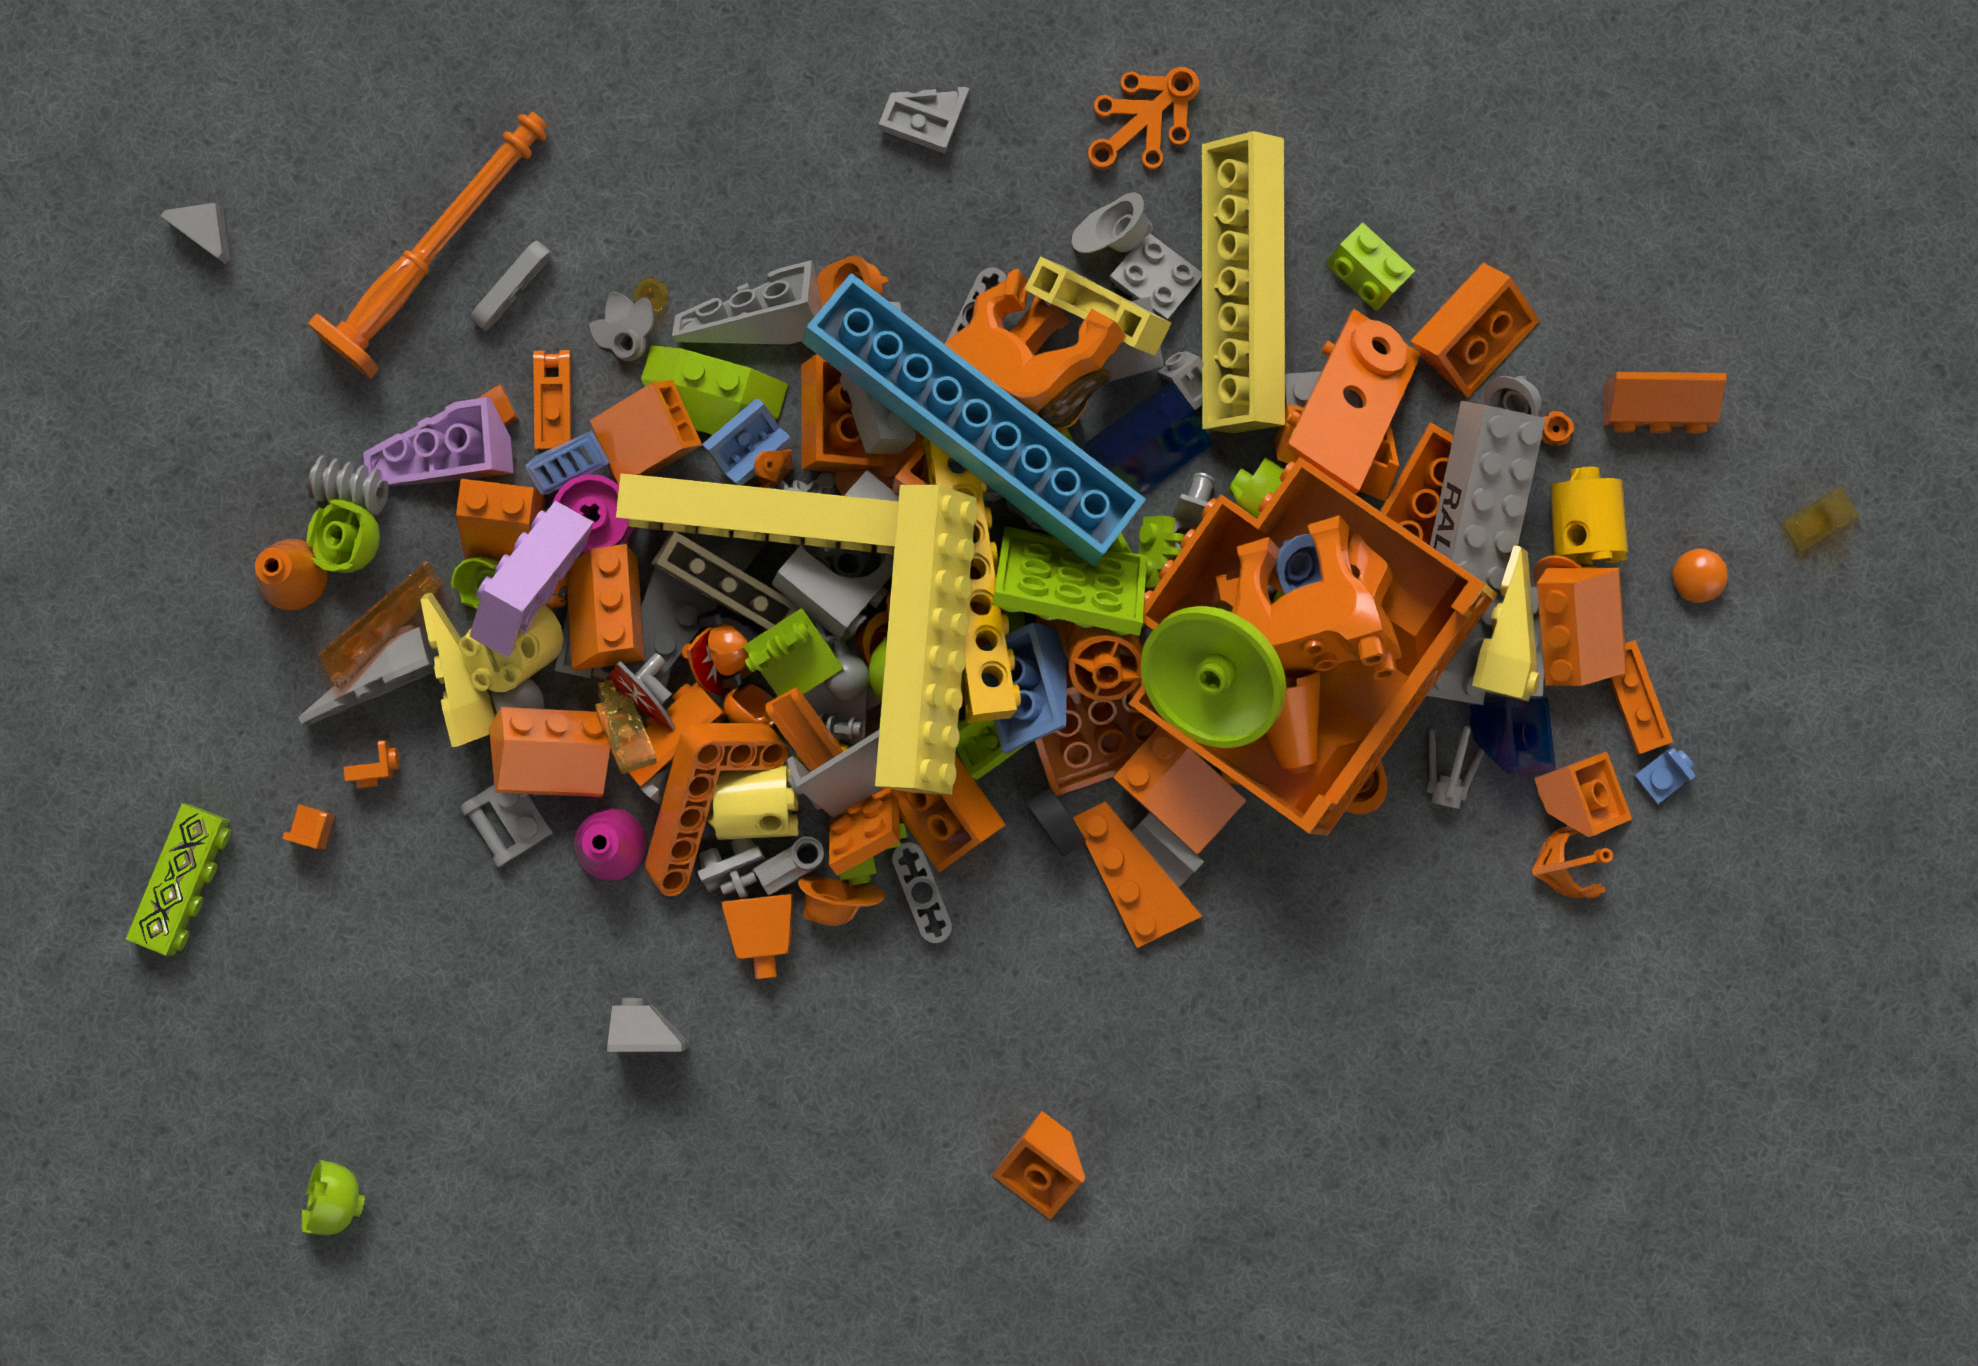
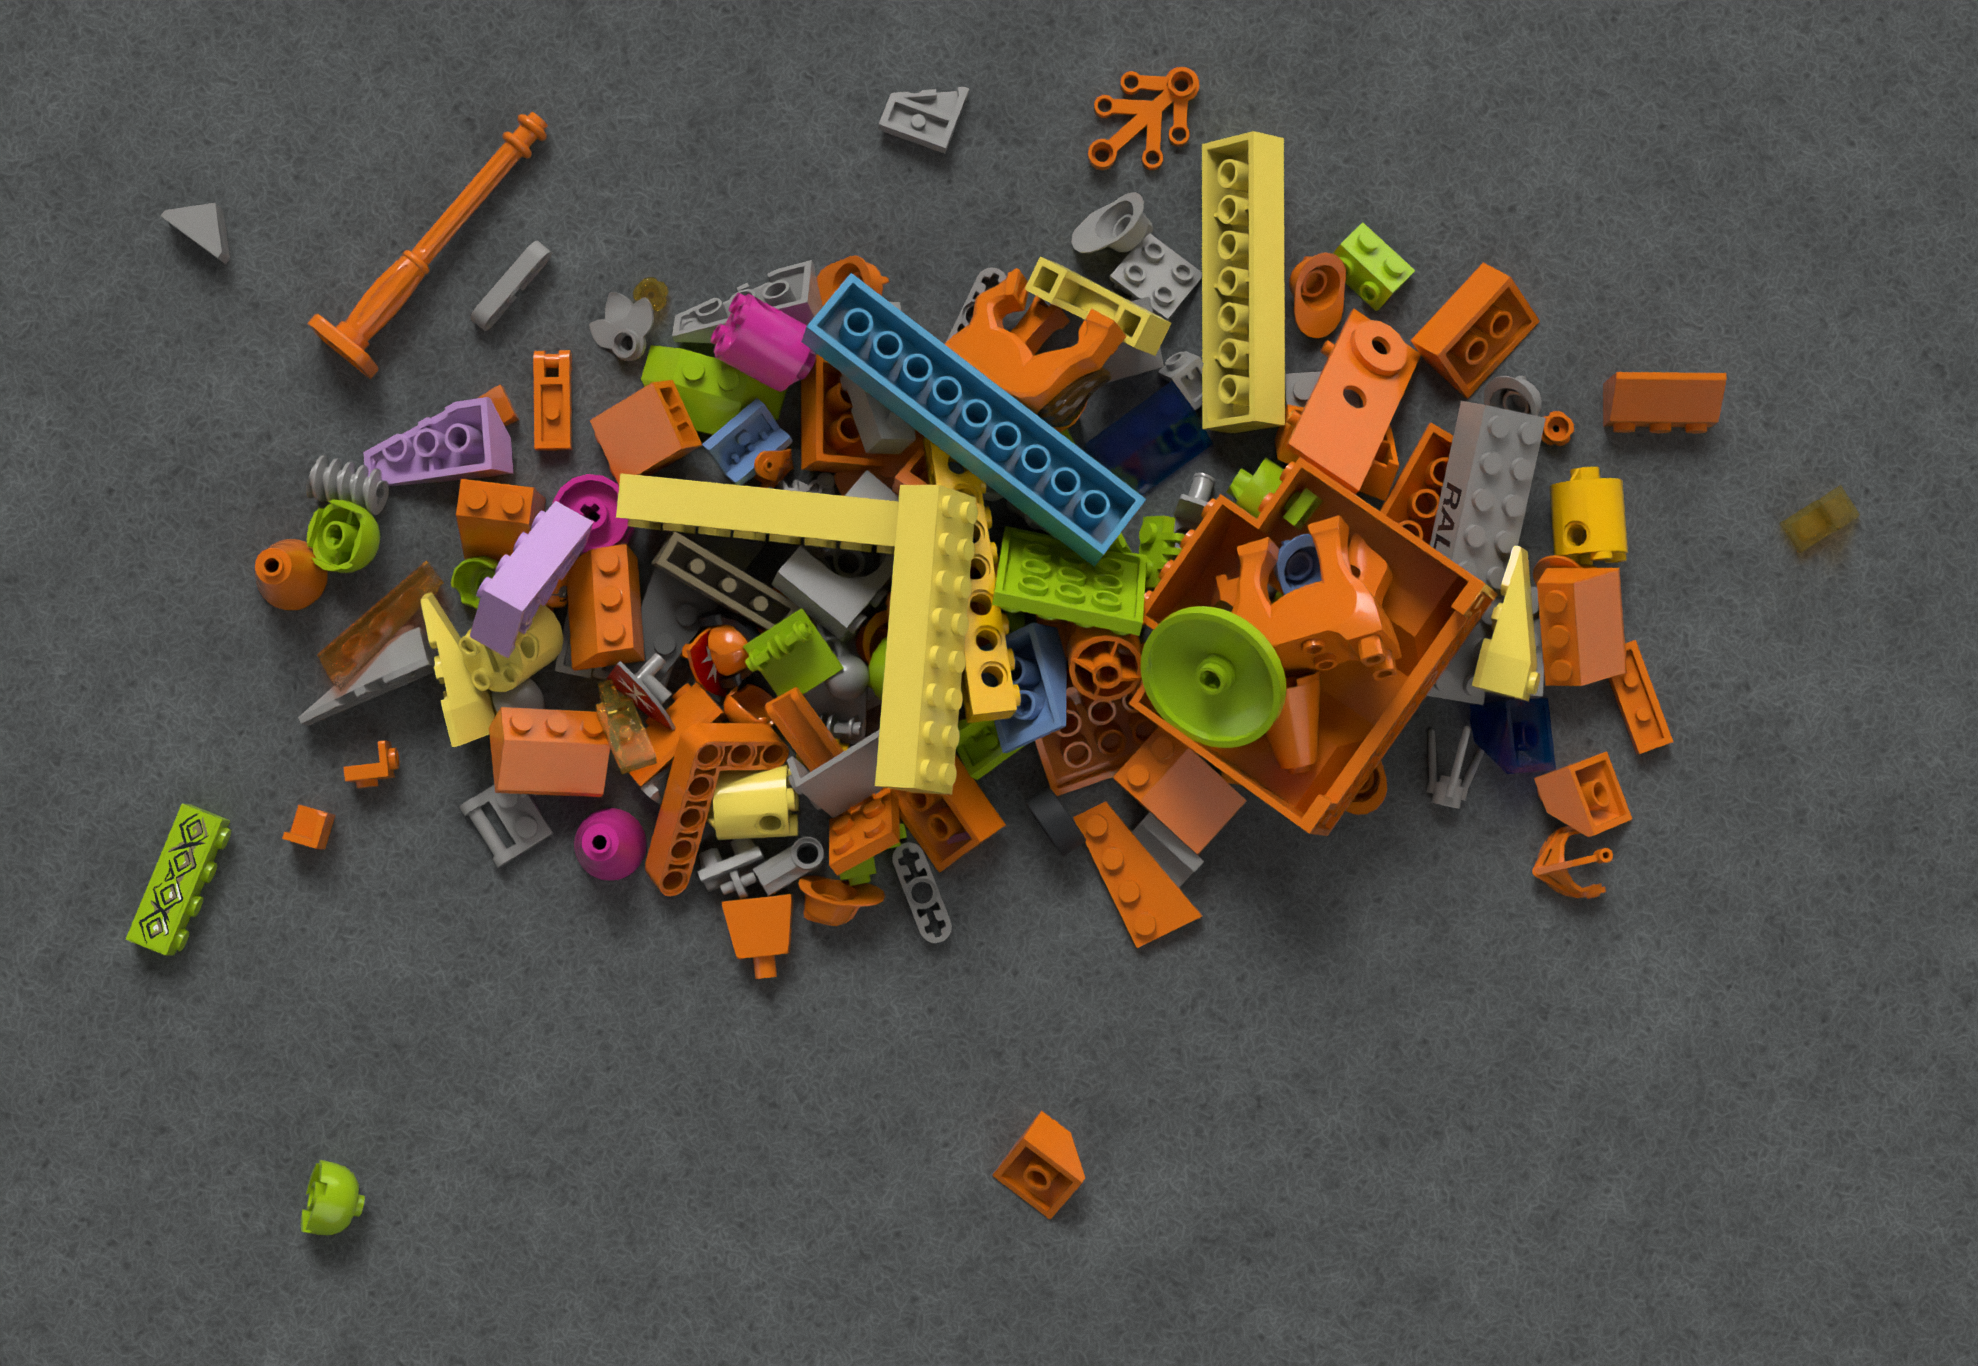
(548, 475): medium blue slope -> none
(642, 1029): light grey slope -> none
(763, 343): none -> dark pink cylinder
(1301, 507): none -> lime plate
(1318, 293): none -> orange piece
(1665, 774): medium blue bracket -> none
(1700, 575): orange hair -> none

